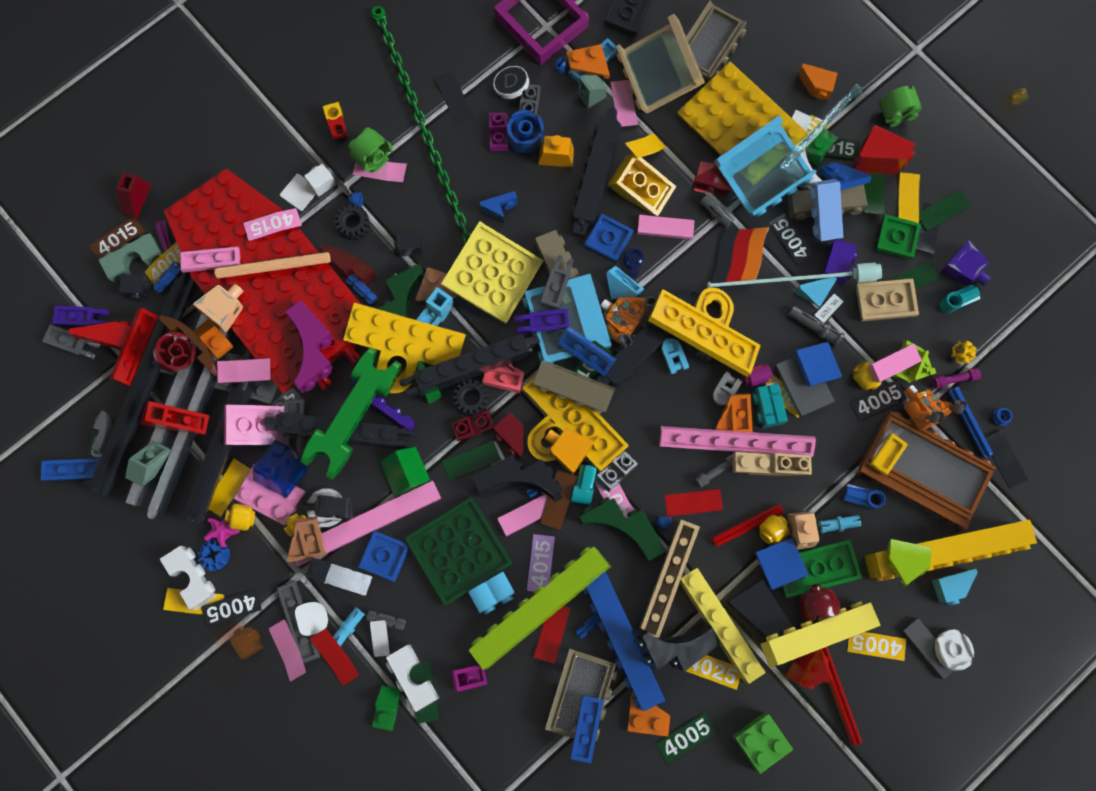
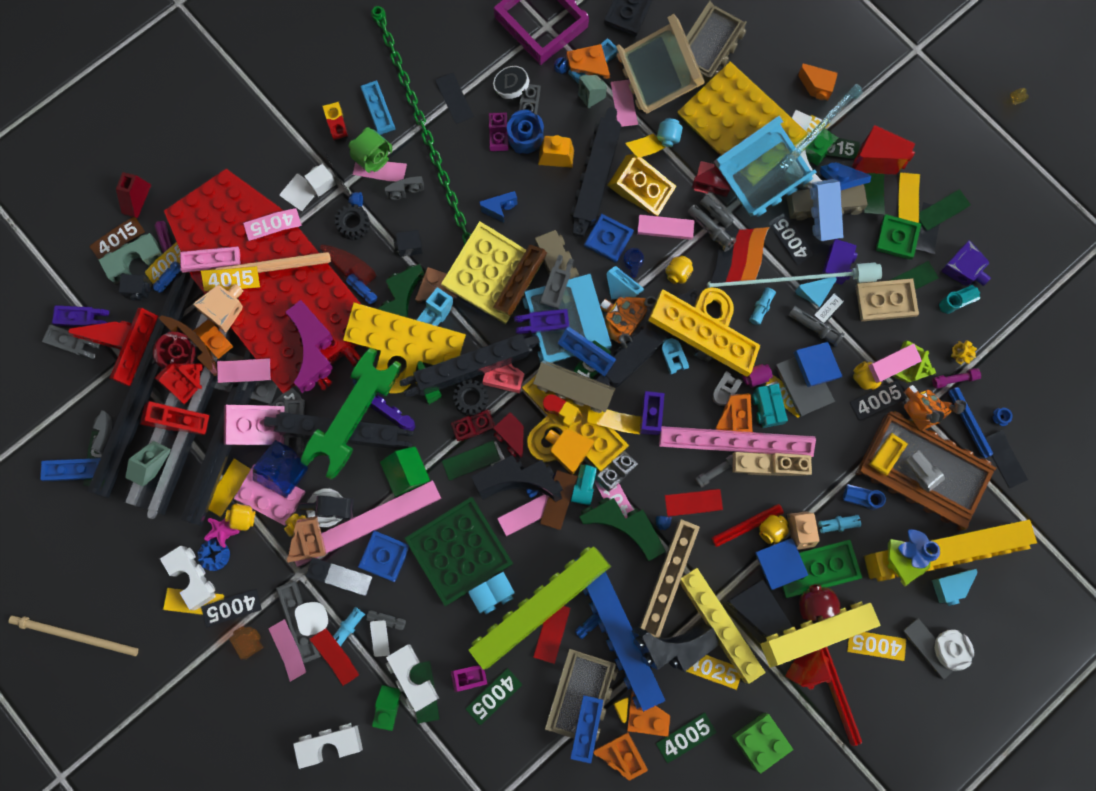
(24, 623): none -> tan bar
(181, 380): none -> red slope
(244, 277): none -> yellow sticker
(309, 749): none -> white arch
(377, 107): none -> dark azure tile
(398, 189): none -> dark grey slope
(494, 696): none -> dark green sticker
(520, 280): none -> reddish brown plate
(540, 561): lavender sticker -> none
(554, 405): none -> leg
(615, 421): none -> yellow sticker
(621, 708): none -> yellow slope
(622, 756): none -> orange wing
(652, 413): none -> dark purple brick
(669, 132): none -> medium azure head
(679, 270): none -> yellow head
(717, 233): none -> dark grey pin
(762, 306): none -> medium azure pin
(900, 105): bright green brick -> none
(917, 549): none -> blue plate
(928, 475): none -> light grey piece

